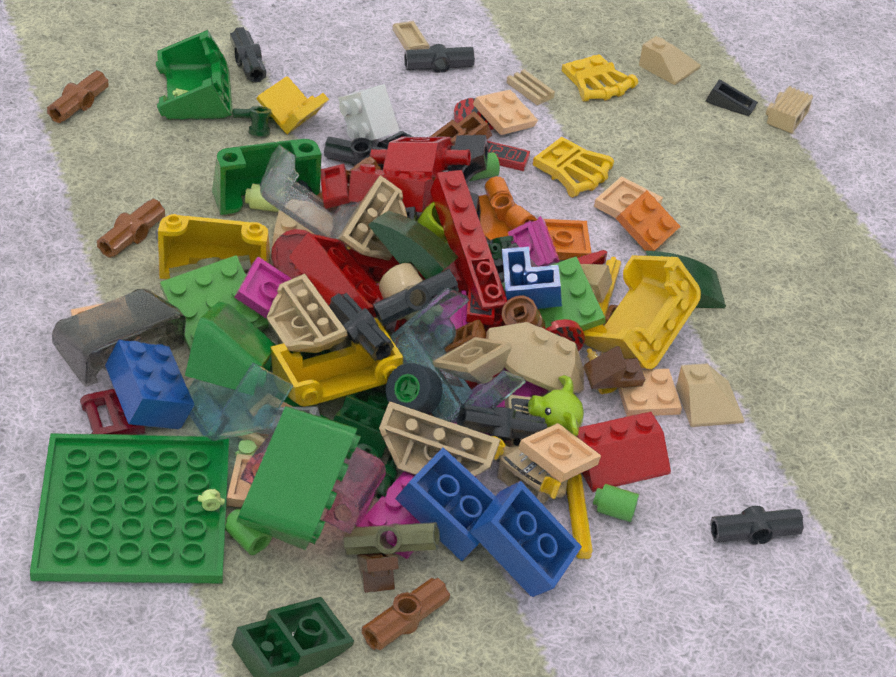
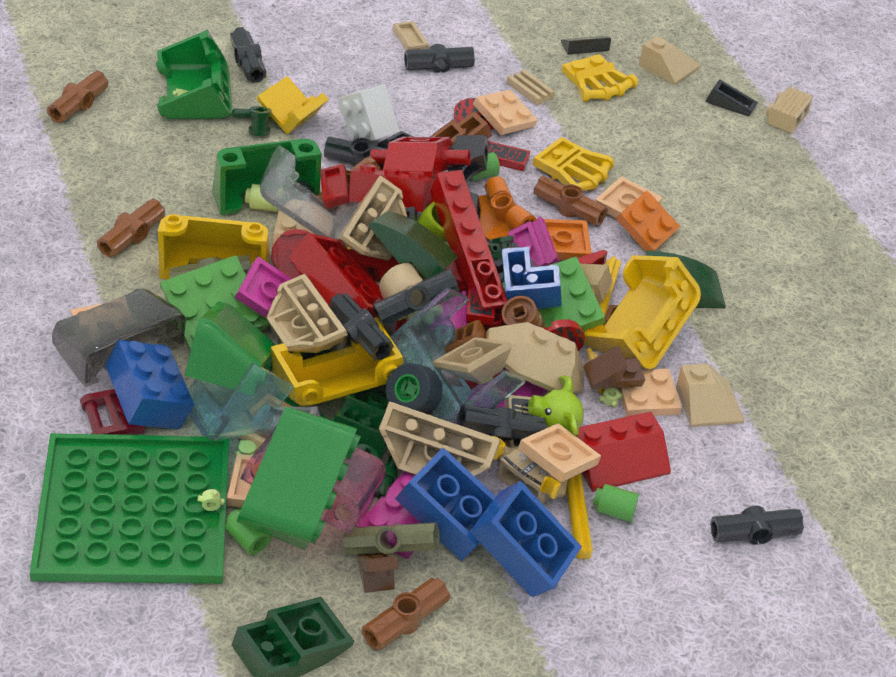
(570, 200): none -> dark orange piece
(586, 44): none -> black slope
(611, 397): none -> yellowish green piece

